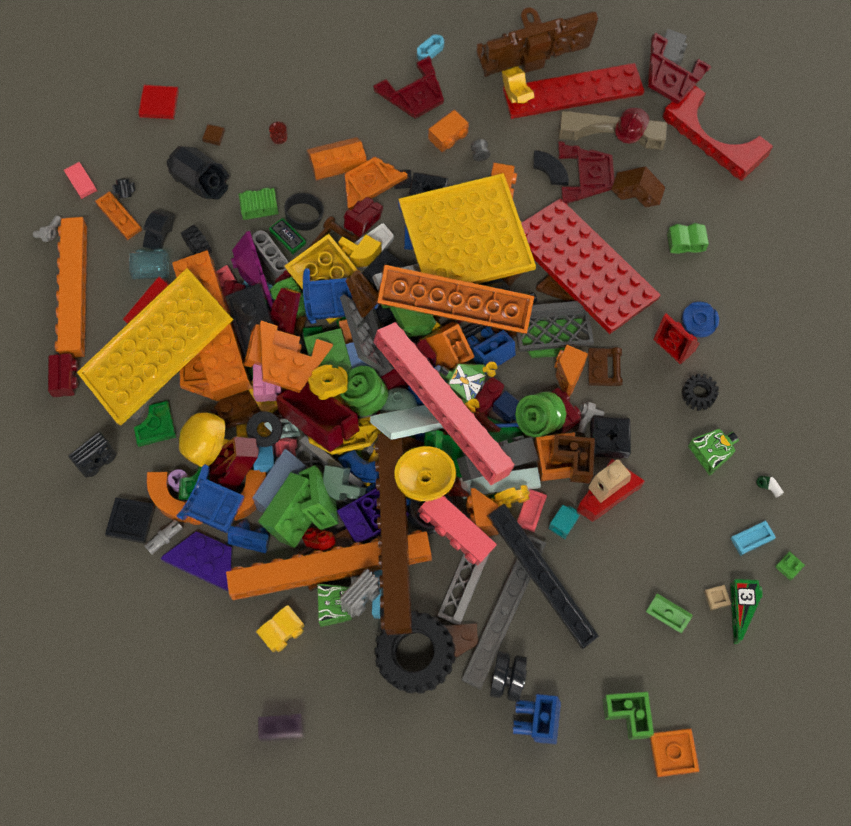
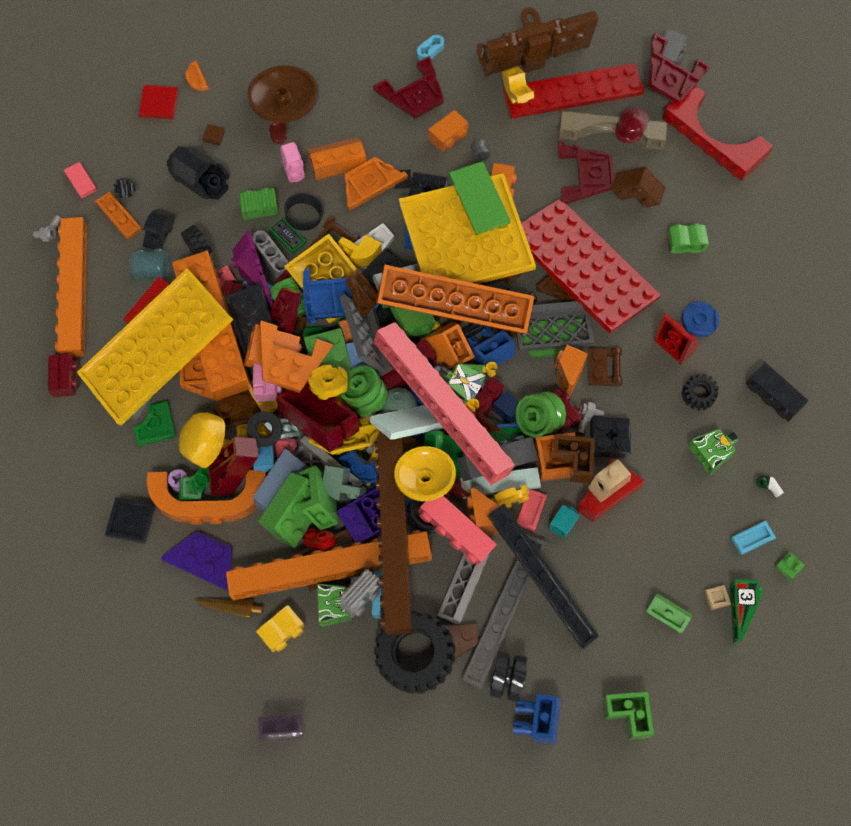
(93, 455): black brick -> none
(163, 537): light grey pin -> none
(195, 77): none -> orange tile
(211, 503): blue piece -> none
(237, 607): none -> pearl gold bar
(243, 537): blue tile -> none
(282, 93): none -> reddish brown dish
(292, 162): none -> bright pink brick
(362, 216): dark red brick -> none
(479, 198): none -> bright green tile
(551, 167): black tile -> none
(674, 753): orange tile -> none
(776, 392): none -> black brick

